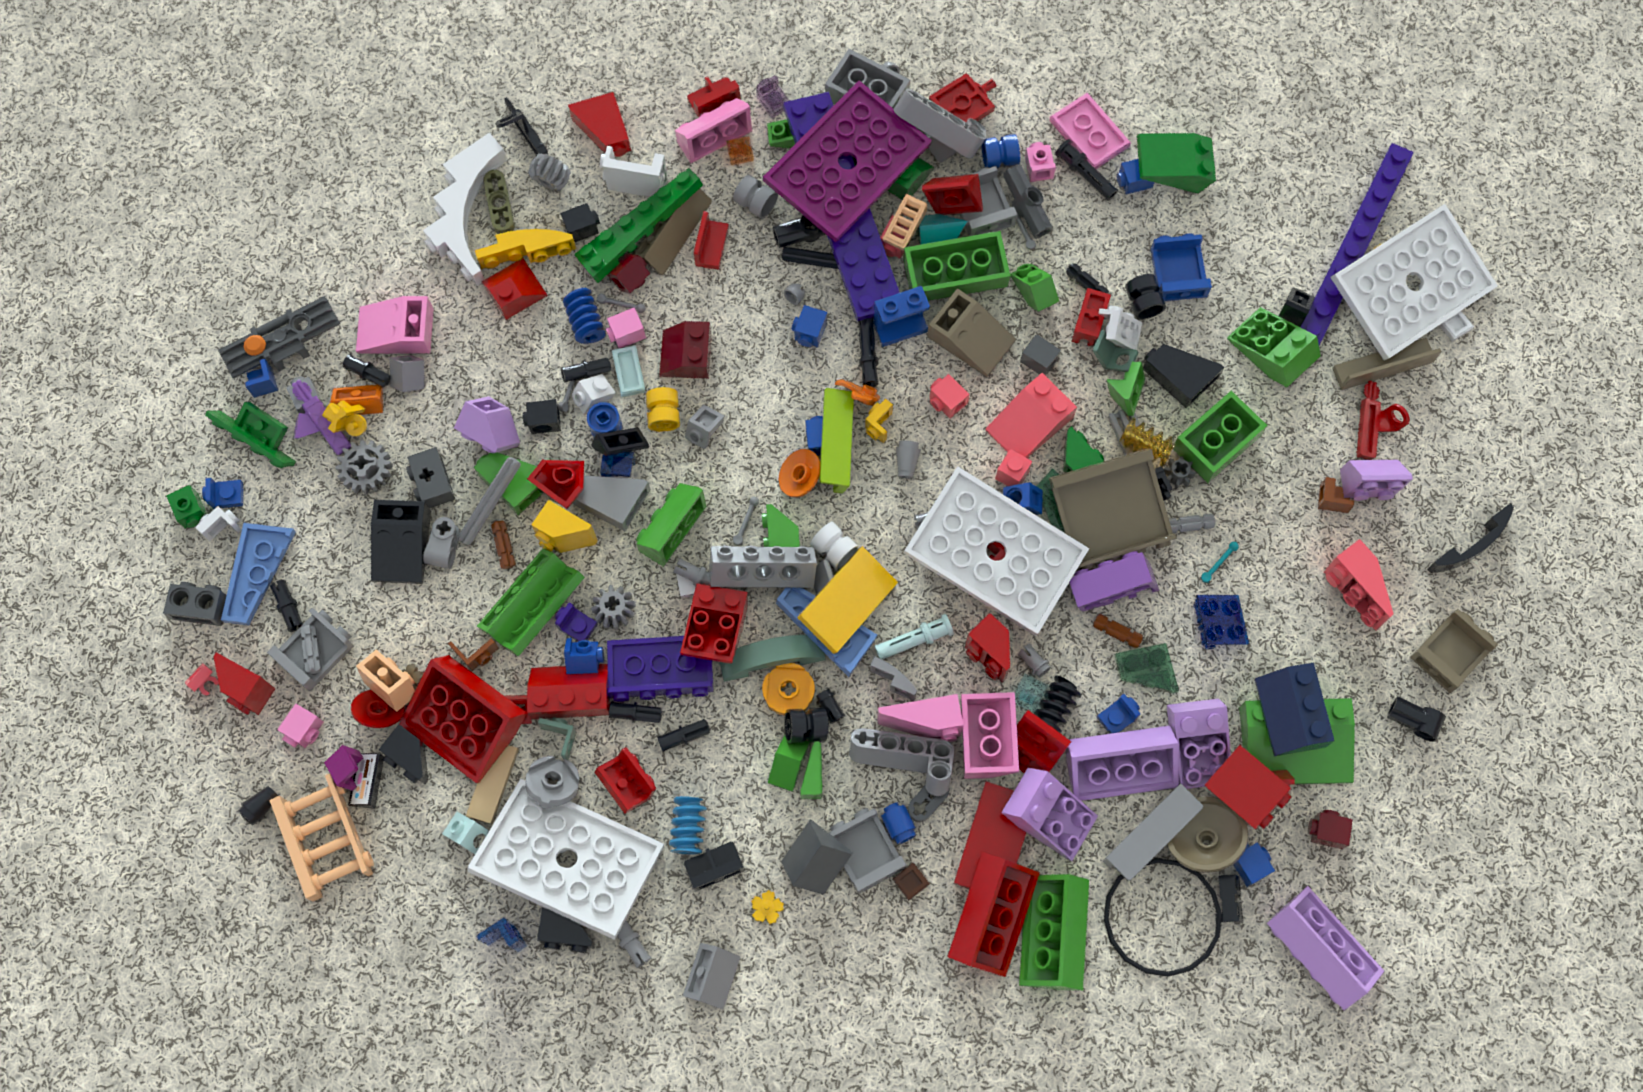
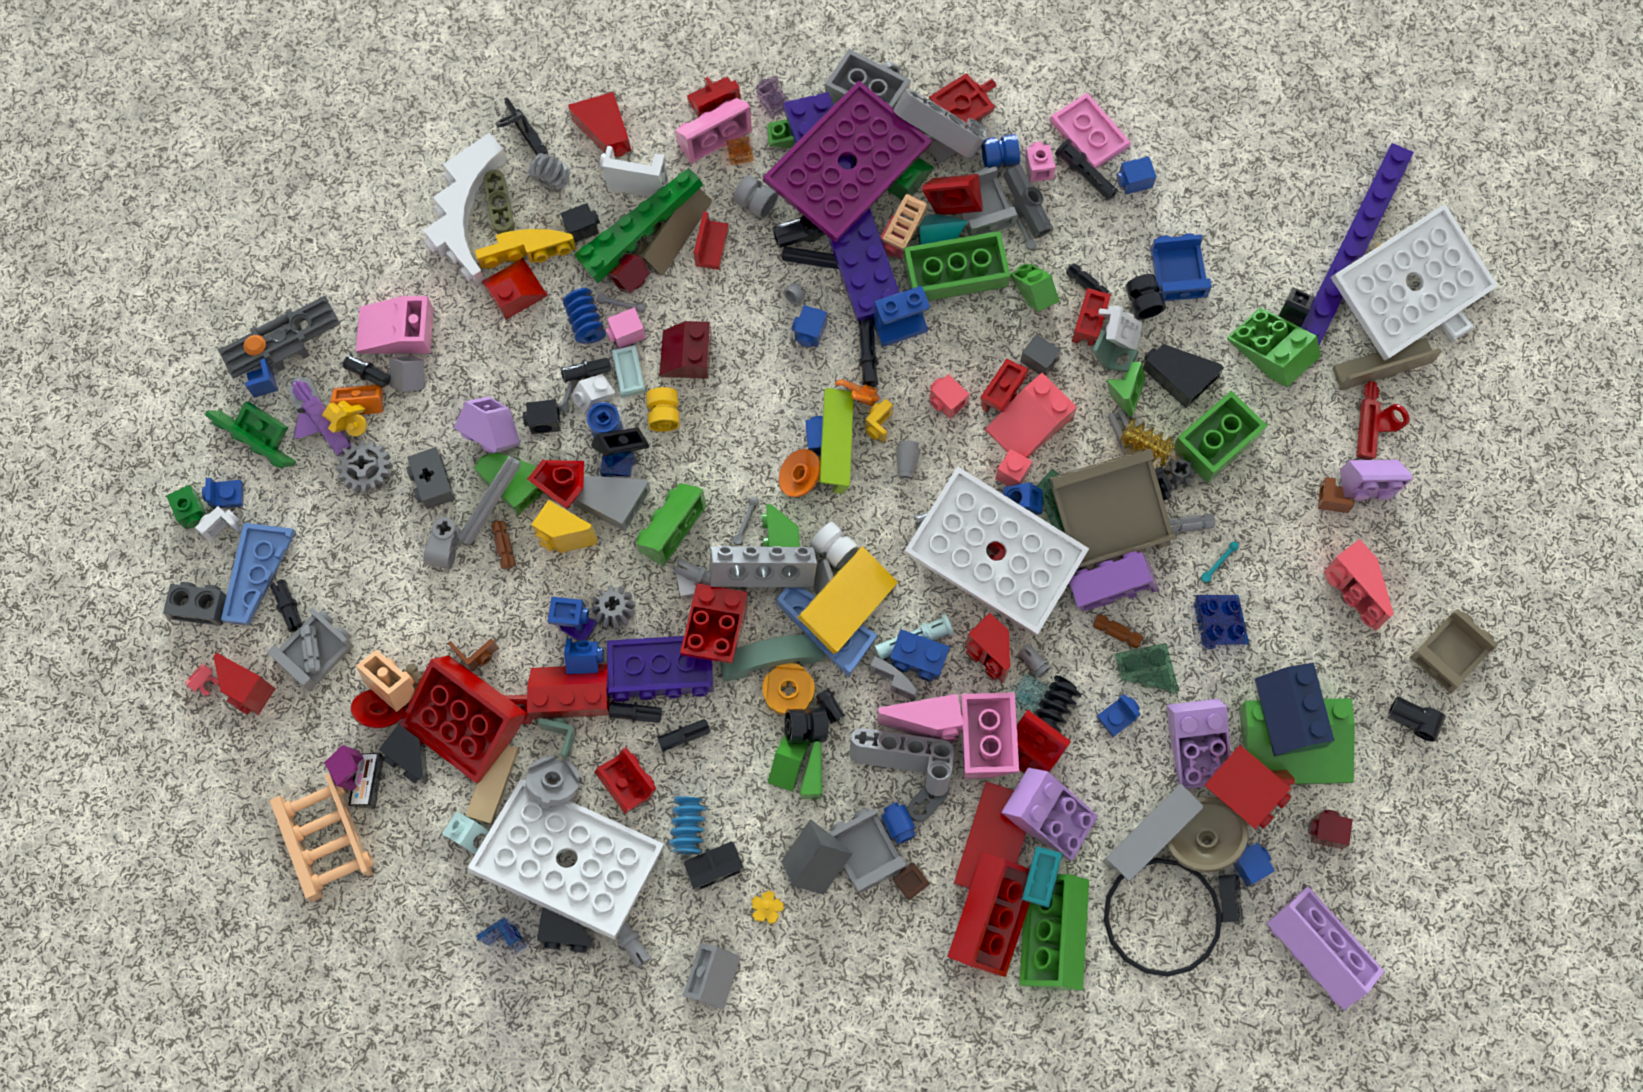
(257, 806): black cone -> none
(300, 727): bright pink brick -> none
(399, 540): black slope -> none
(530, 602): bright green slope -> none
(568, 612): none -> blue bracket
(703, 425): light grey bracket -> none
(919, 655): none -> blue bracket
(970, 333): dark tan slope -> none
(1003, 386): none -> red panel
(1042, 876): none -> teal plate
(1078, 452): green slope -> none
(1123, 763): lavender slope -> none
(1177, 160): green slope -> none
(1453, 559): black slope -> none

